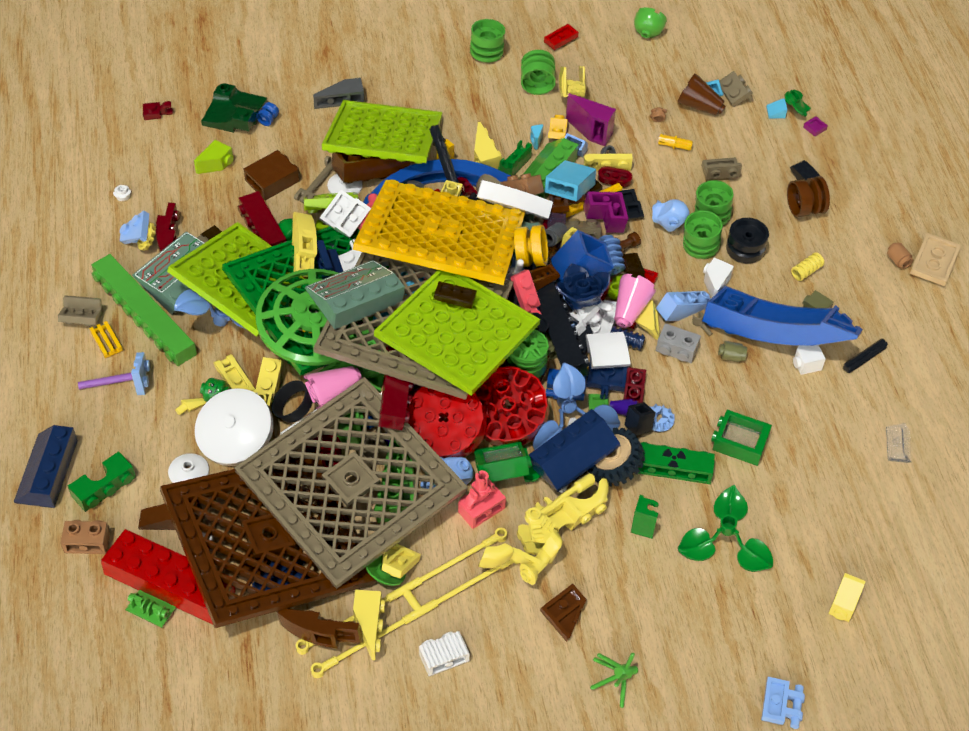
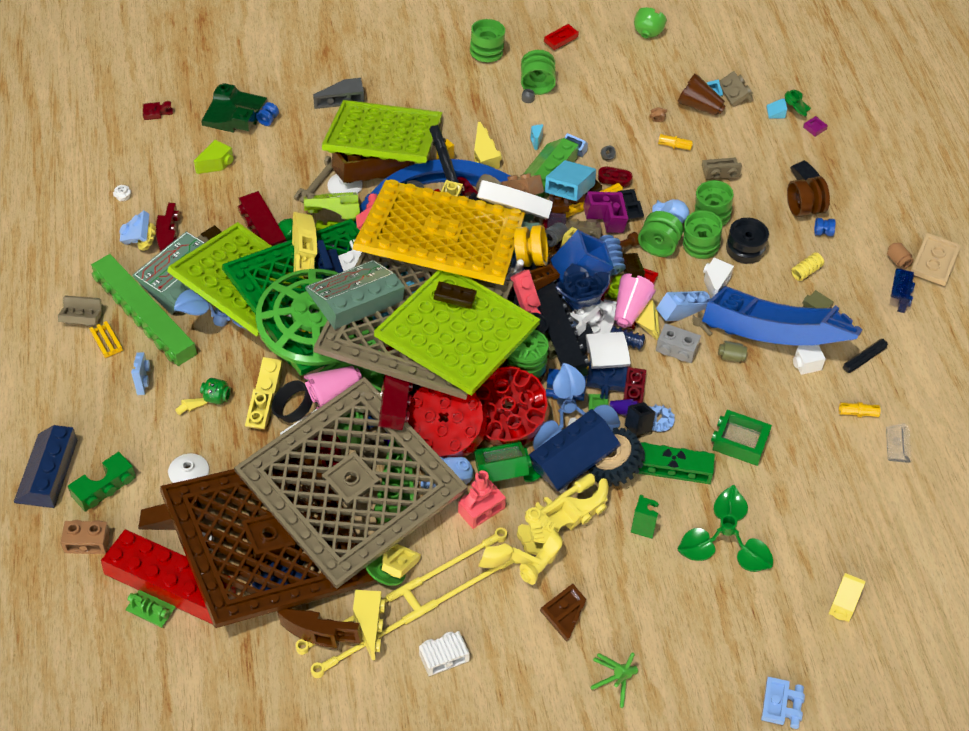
(105, 381): medium lavender bar -> none
(233, 373): light yellow plate -> none
(233, 426): white dish -> none
(271, 174): reddish brown brick -> none
(345, 213): white slope -> none
(516, 159): green hinge -> none
(528, 96): none -> dark grey hinge
(558, 127): yellow slope -> none
(574, 87): light yellow piece -> none
(591, 118): magenta slope -> none
(620, 161): light yellow plate -> none
(660, 234): none -> bright green wheel
(824, 227): none -> blue wheel
(859, 409): none -> yellow pin
(902, 288): none -> clear blue bracket

